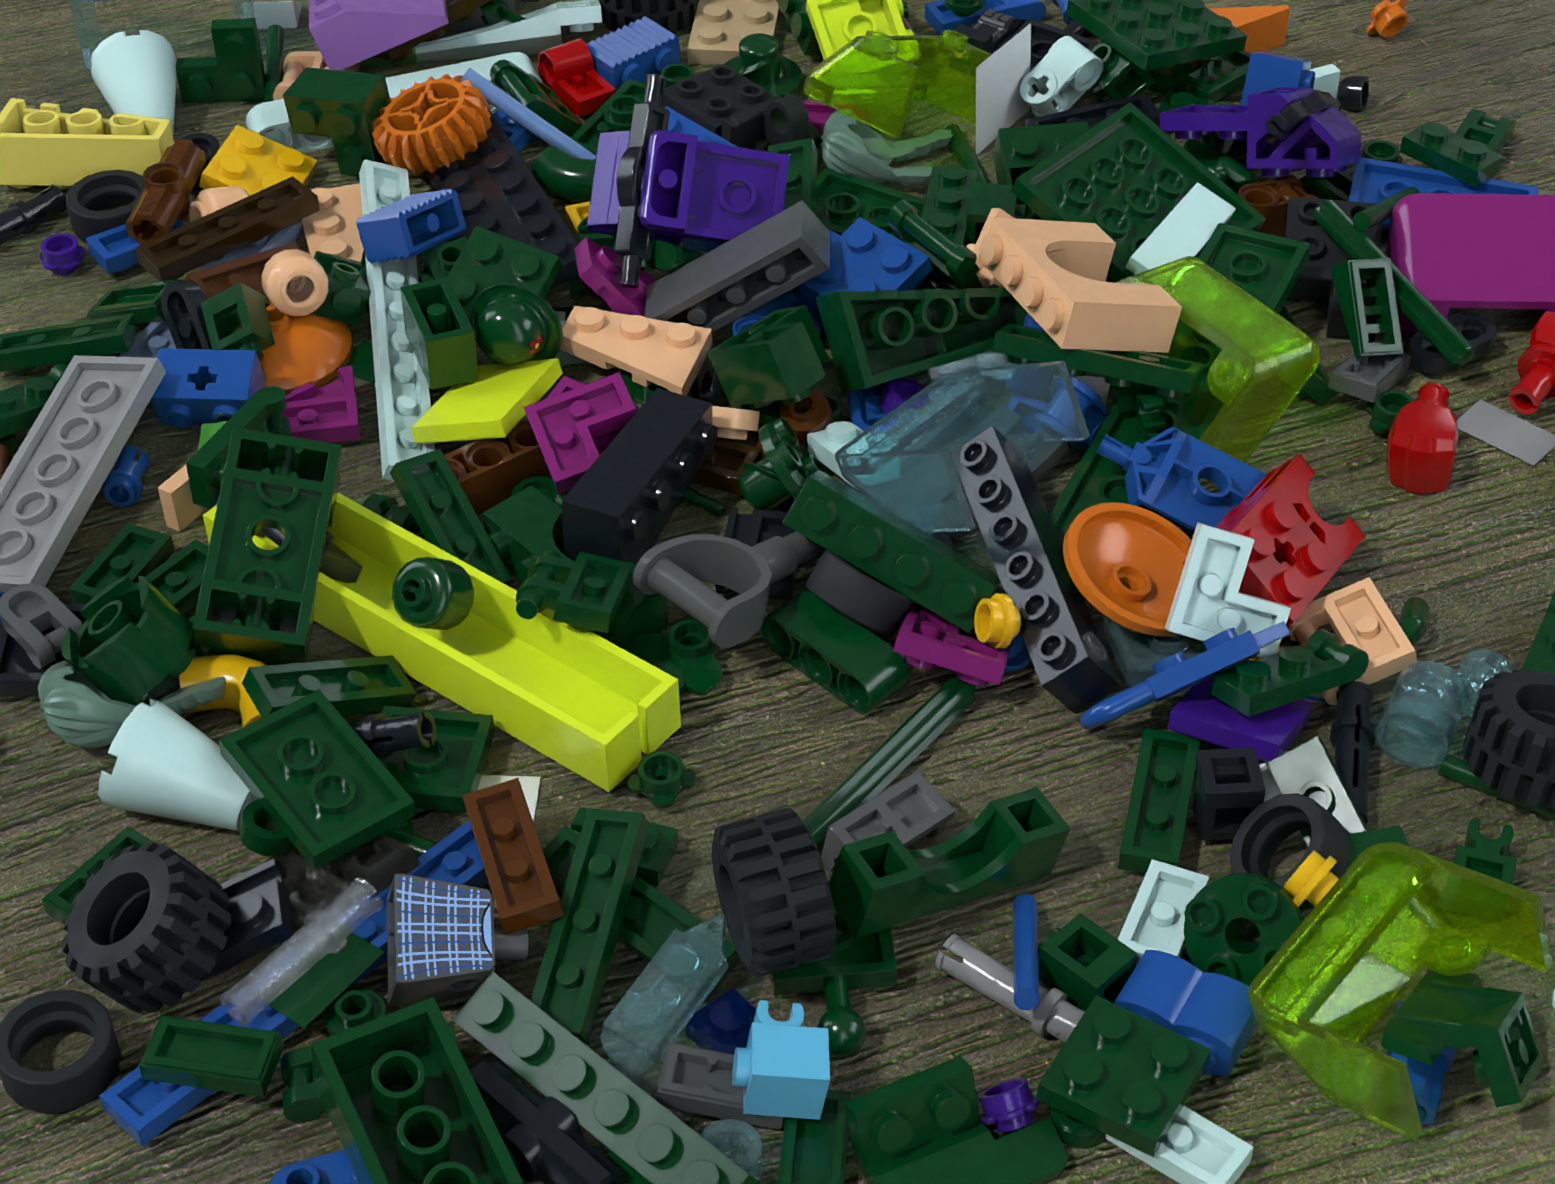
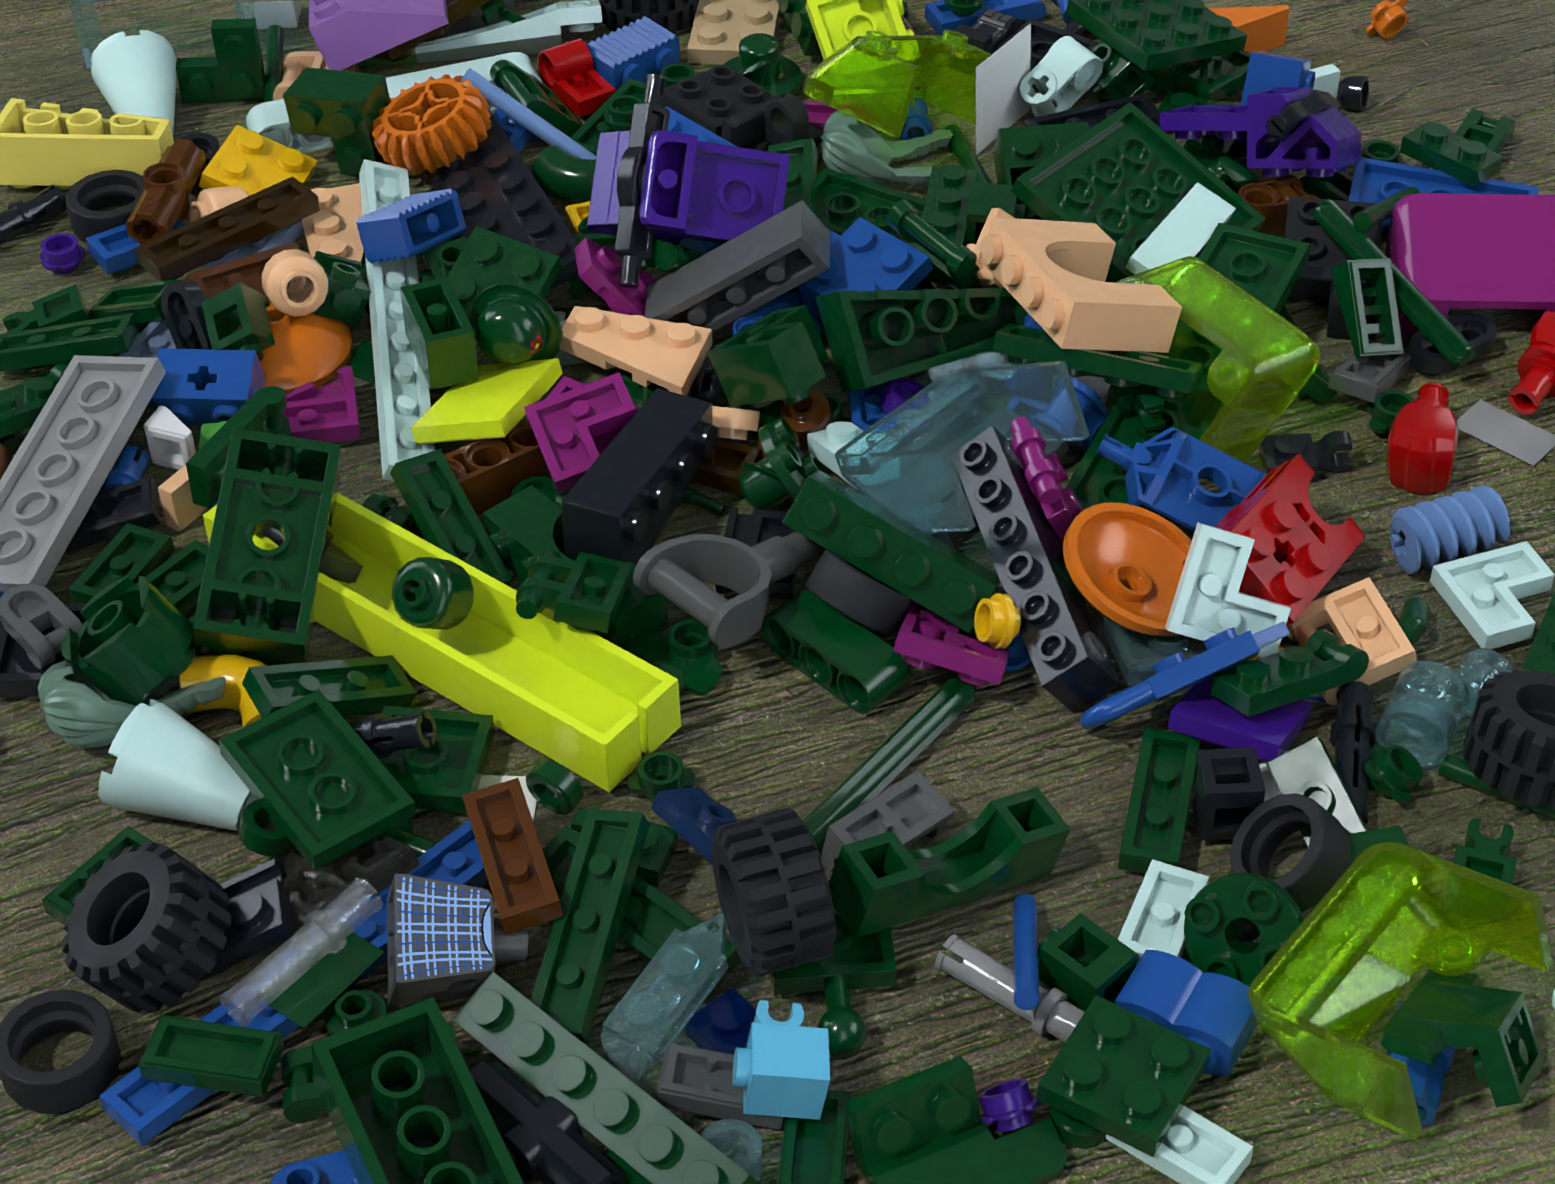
(55, 309): none -> dark green plate
(113, 508): none -> black plate
(168, 439): none -> white slope
(554, 787): none -> dark green tile
(692, 816): none -> dark blue plate
(916, 121): none -> blue pin
(1044, 476): none -> magenta plate
(1312, 879): yellow plate -> none
(1320, 455): none -> black plate
(1394, 772): none -> dark green plate
(1448, 528): none -> medium blue piece
(1486, 591): none -> light aqua plate

